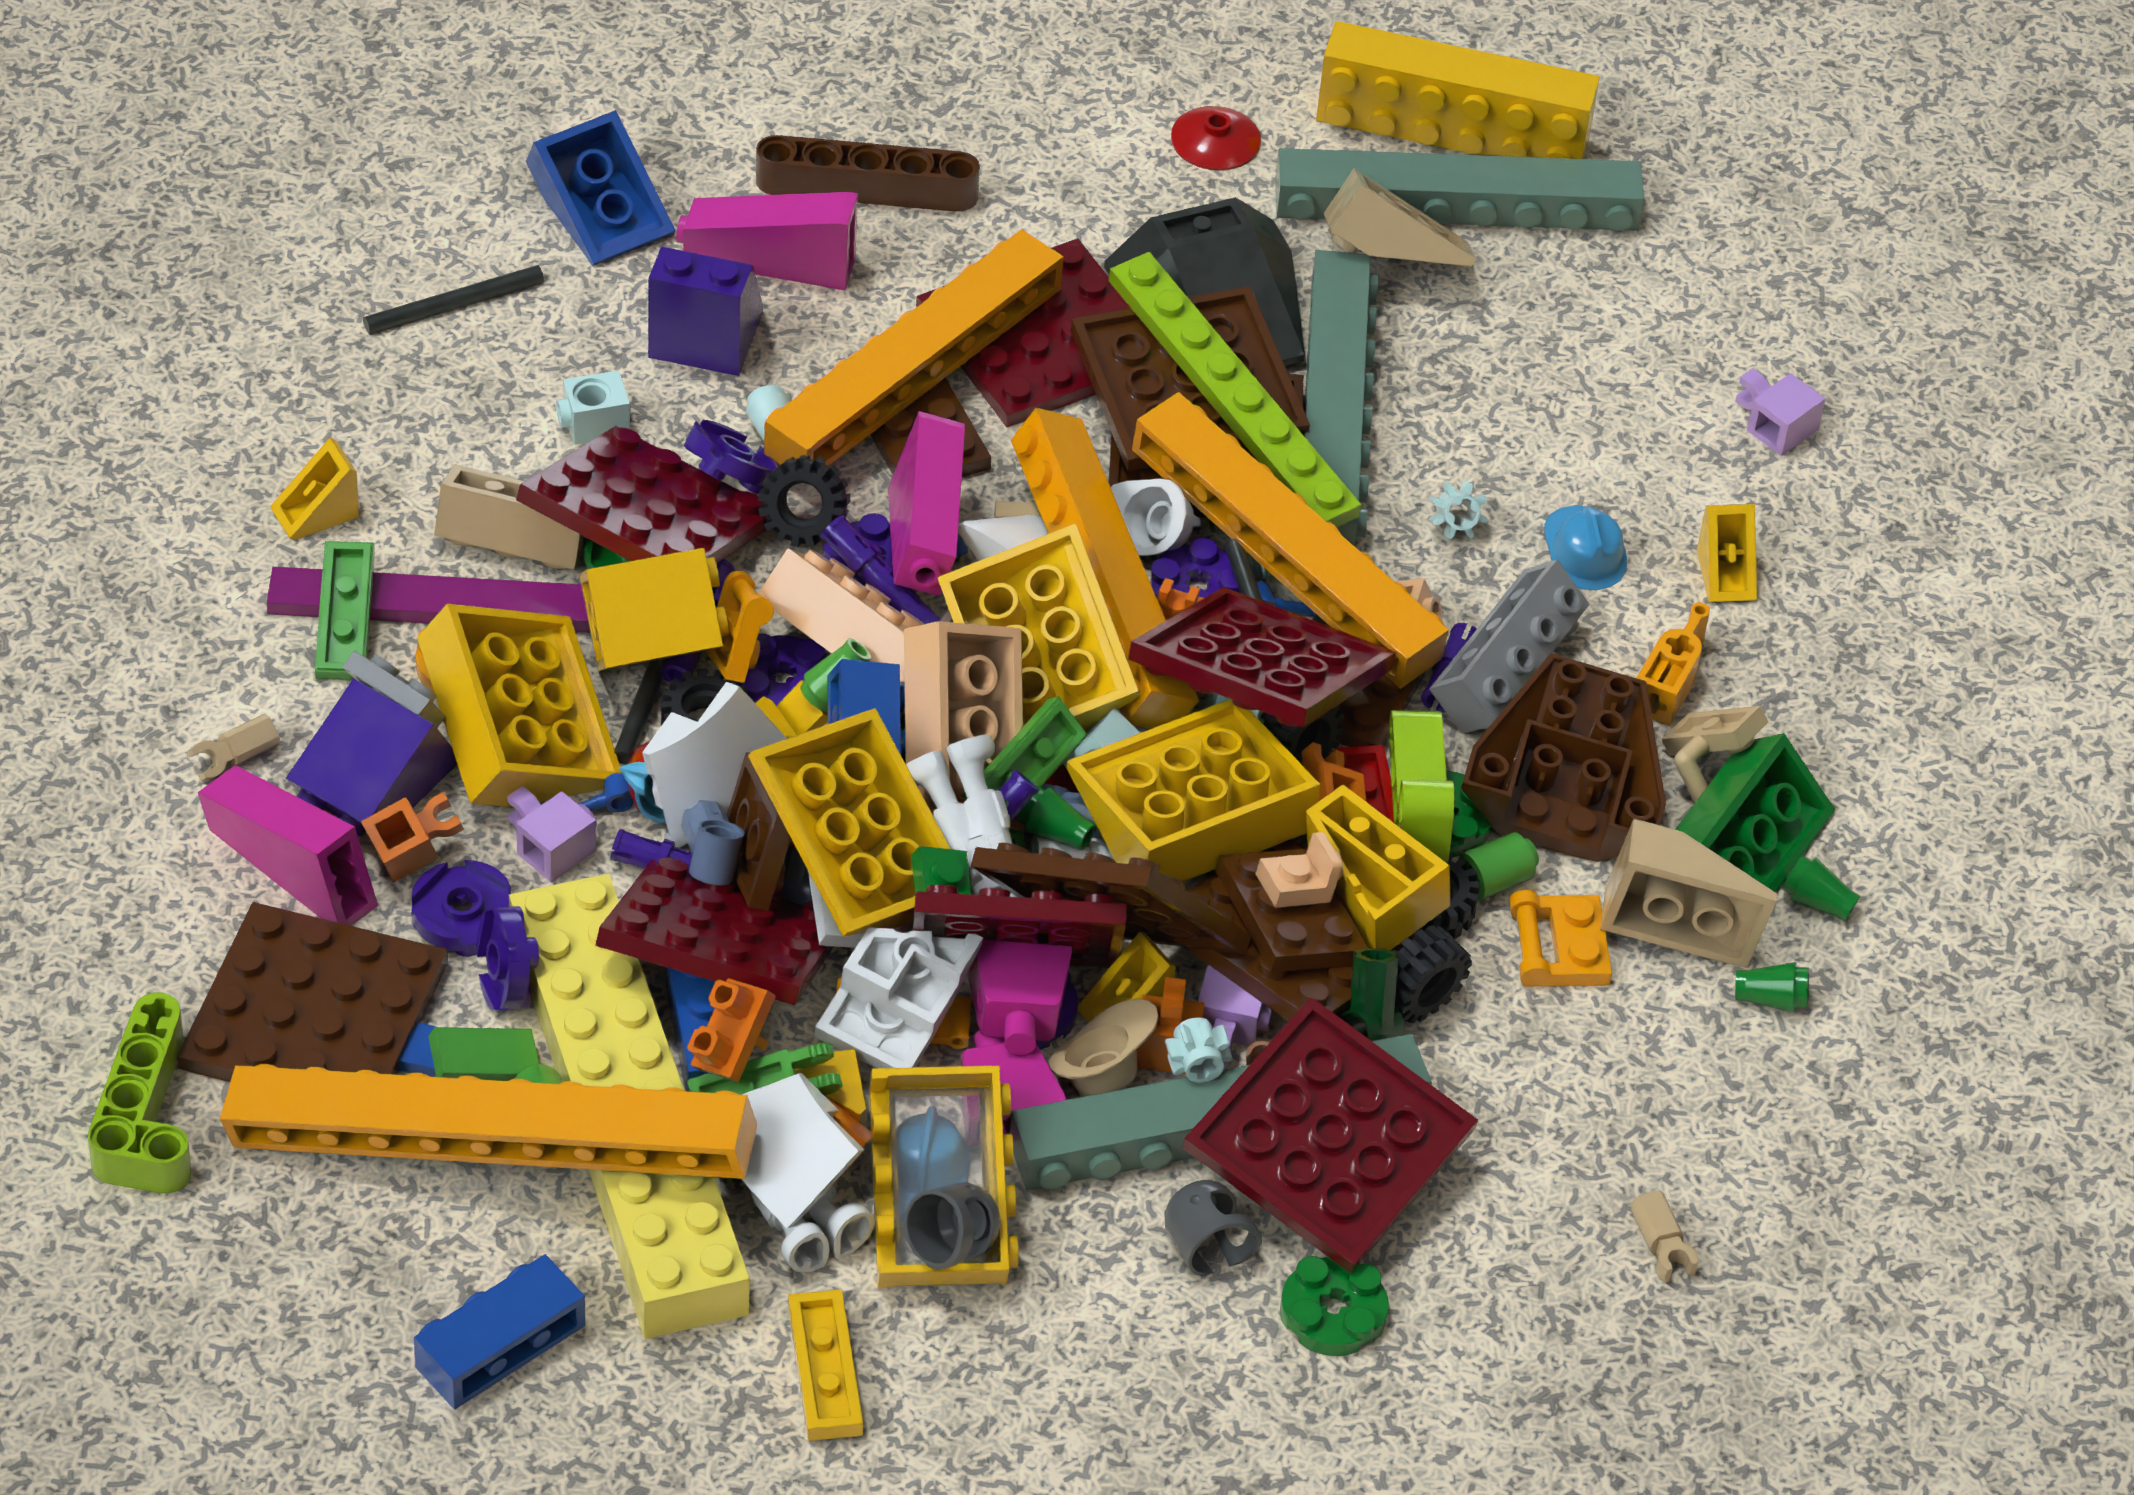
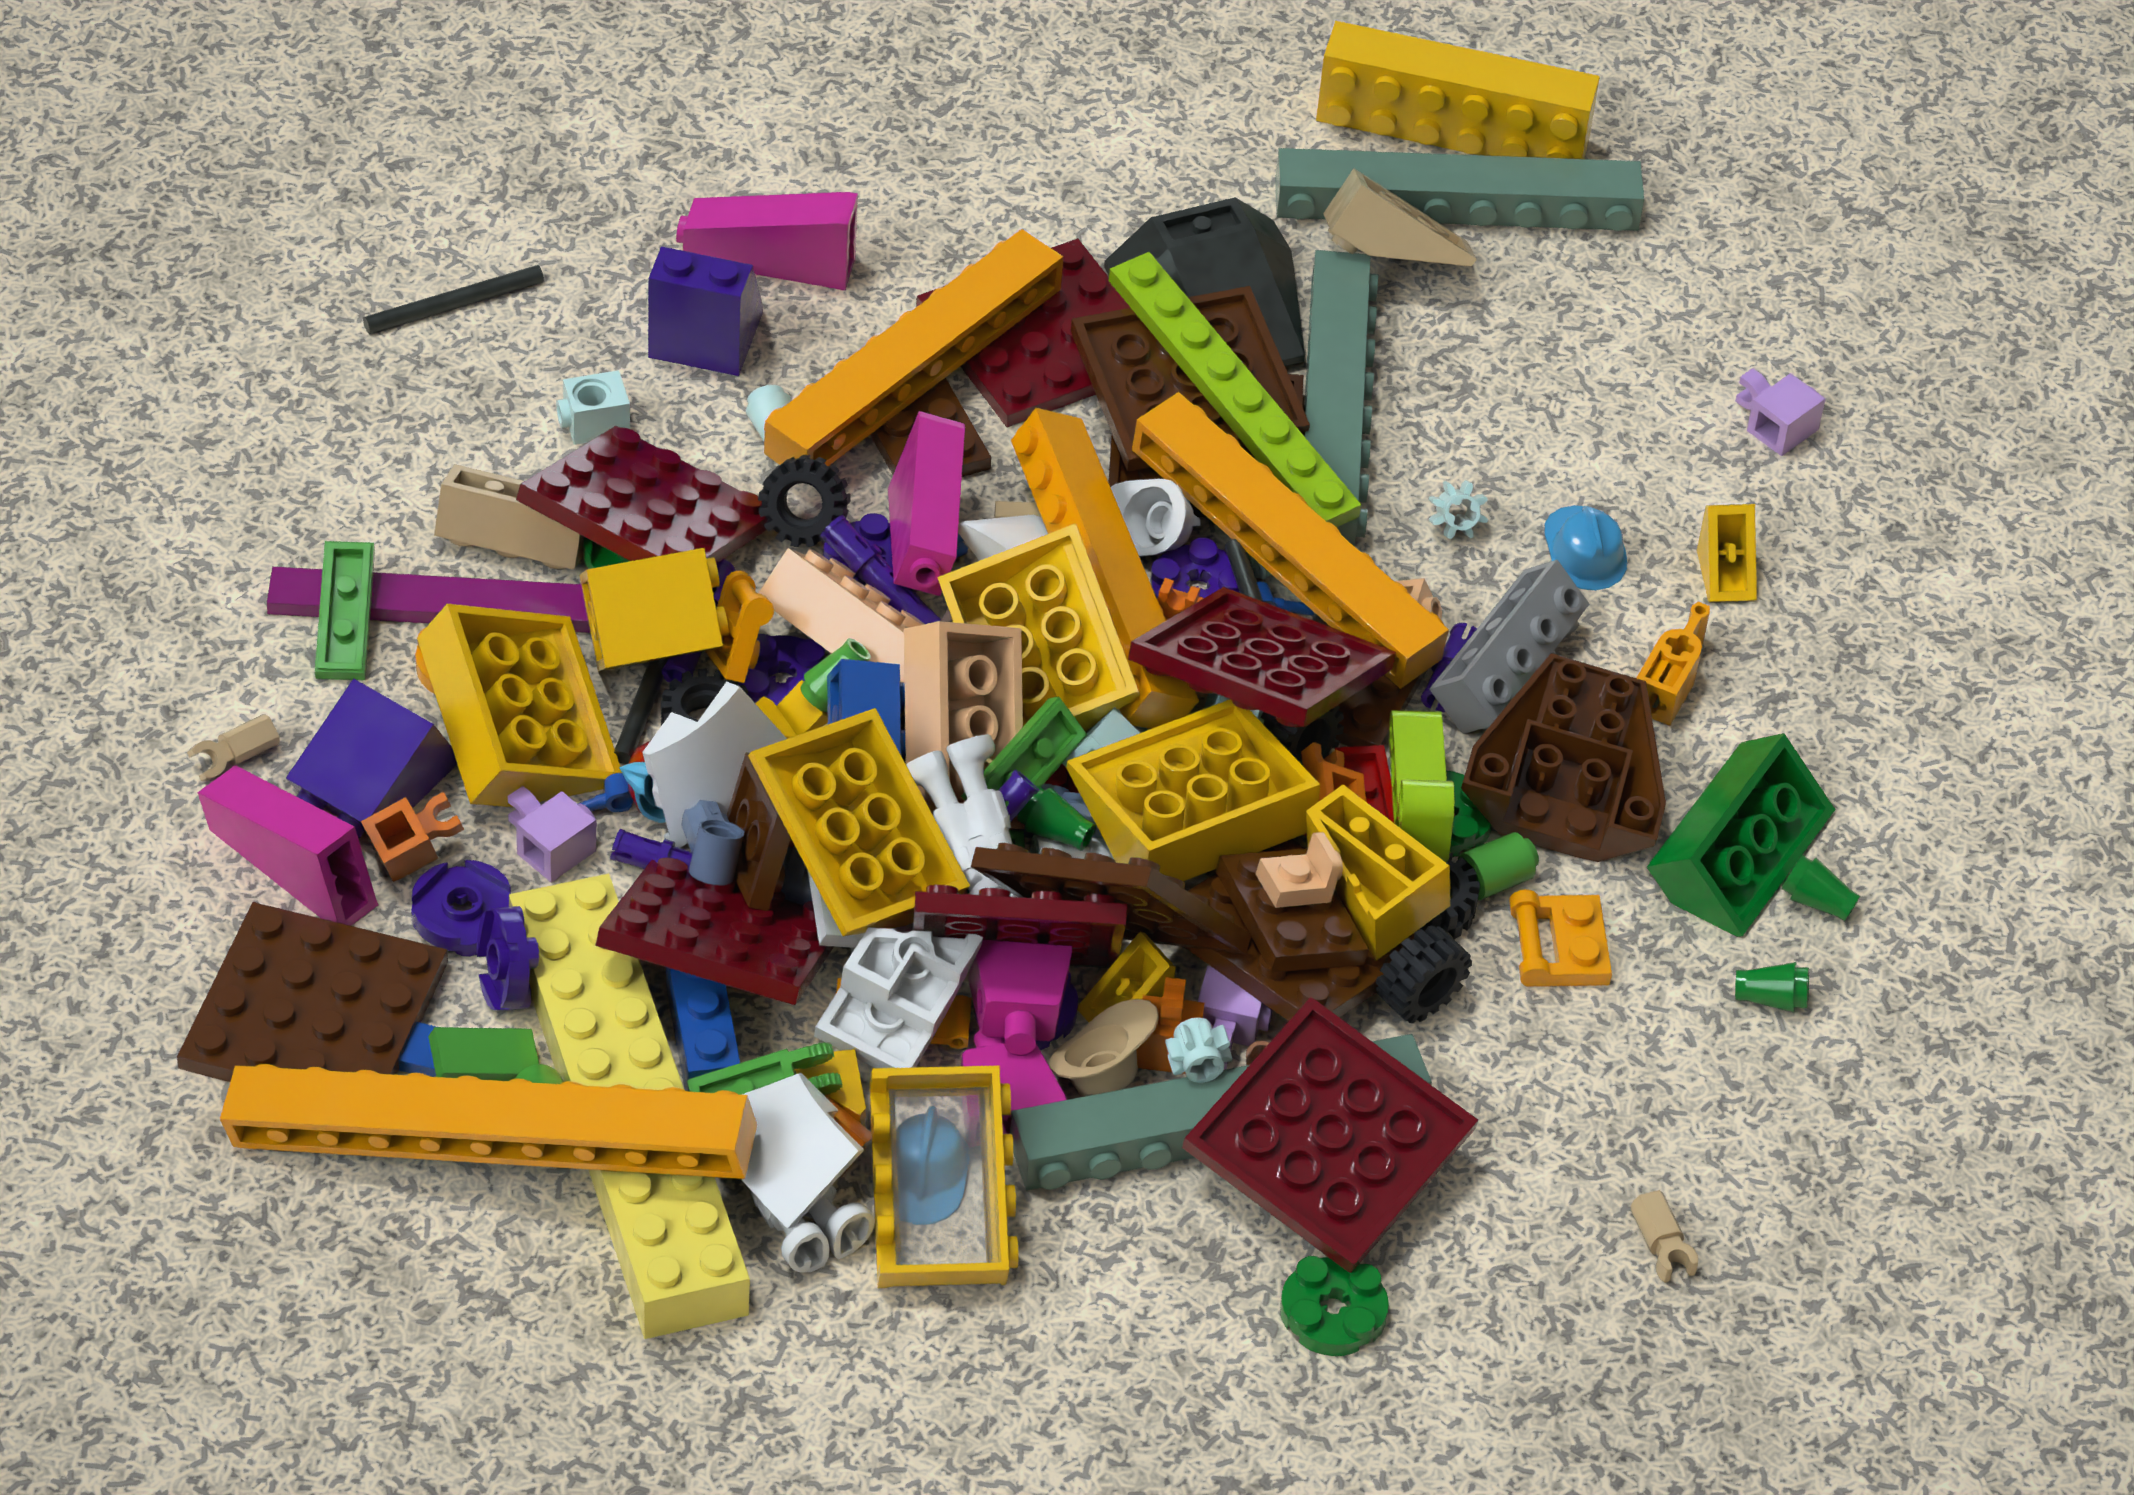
(124, 1136): lime beam -> none
(320, 494): yellow slope -> none
(384, 679): light grey plate -> none
(499, 1331): blue brick -> none
(599, 188): blue slope -> none
(727, 454): dark purple plate -> none
(732, 1029): orange hips -> none
(825, 1365): yellow plate -> none
(875, 171): reddish brown beam -> none
(940, 867): green plate -> none
(951, 1224): dark grey helmet -> none
(1206, 1210): dark grey helmet -> none
(1215, 138): red dish -> none
(1374, 994): dark green piece -> none
(1684, 897): tan slope -> none
(1710, 732): tan plate -> none

